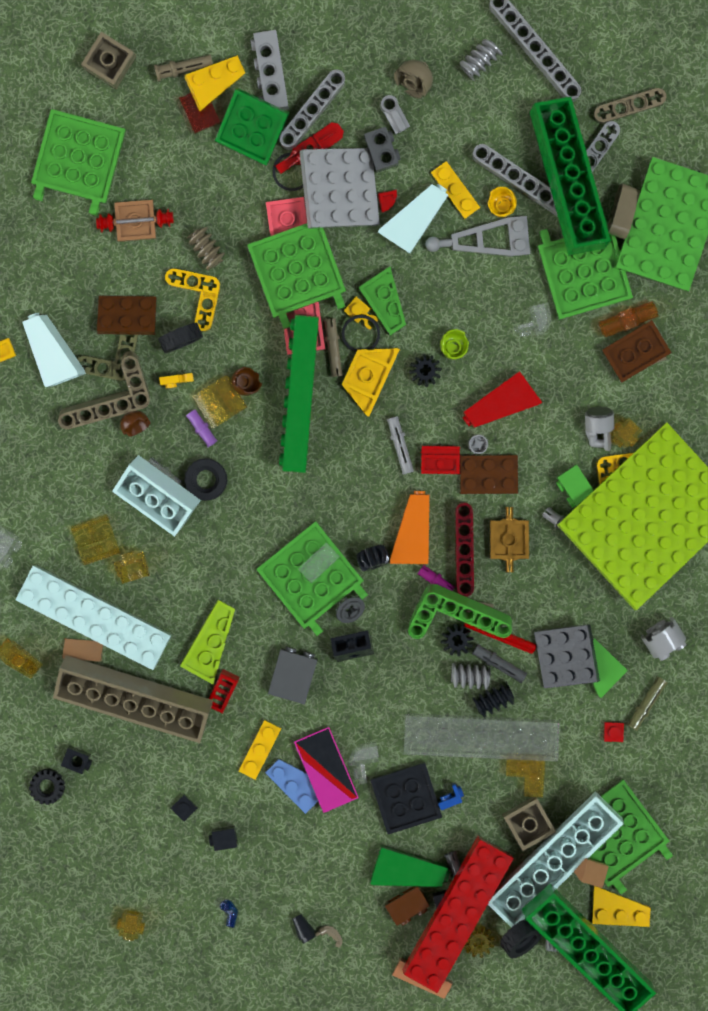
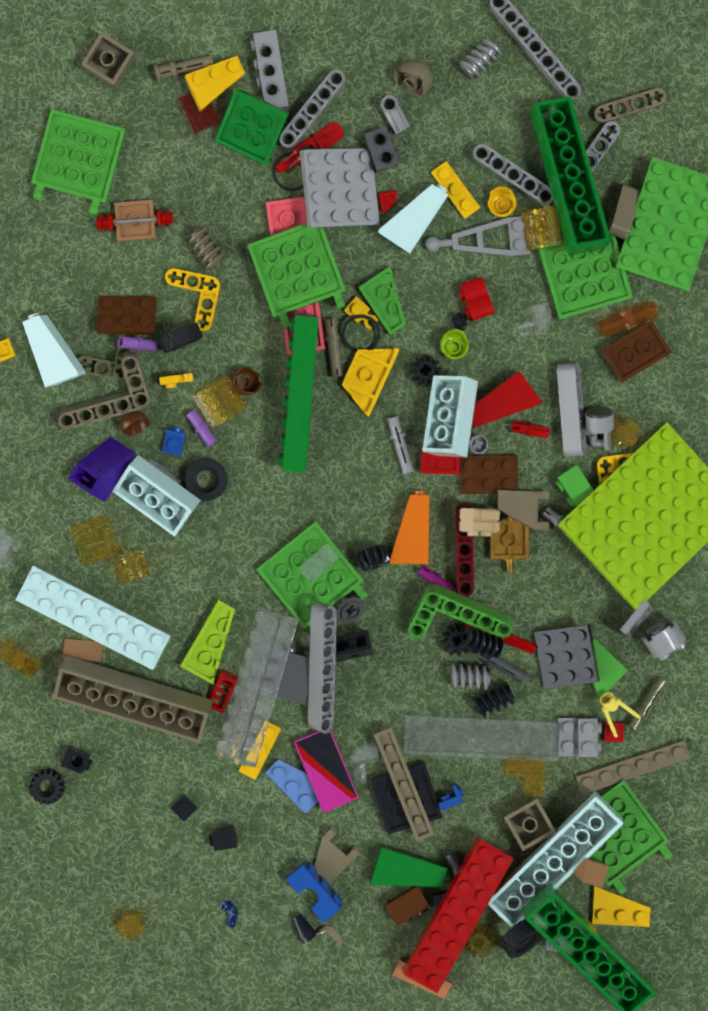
(102, 468): none -> dark purple slope
(137, 343): none -> medium lavender pin
(174, 441): none -> blue bracket
(257, 686): none -> clear brick
(306, 877): none -> blue arch
(322, 667): none -> light grey beam
(331, 858): none -> dark tan flag
(403, 784): none -> dark tan plate
(450, 416): none -> light aqua brick
(459, 321): none -> black plate
(476, 298): none -> red brick
(480, 521): none -> tan brick
(481, 642): none -> black piece
(523, 507): none -> dark tan flag
(530, 429): none -> red axle
(541, 228): none -> clear yellow slope
(571, 409): none -> light grey beam
(579, 736): none -> light grey plate
(611, 704): none -> light yellow plant
(633, 767): none -> dark tan plate
(636, 619): none -> light grey tile

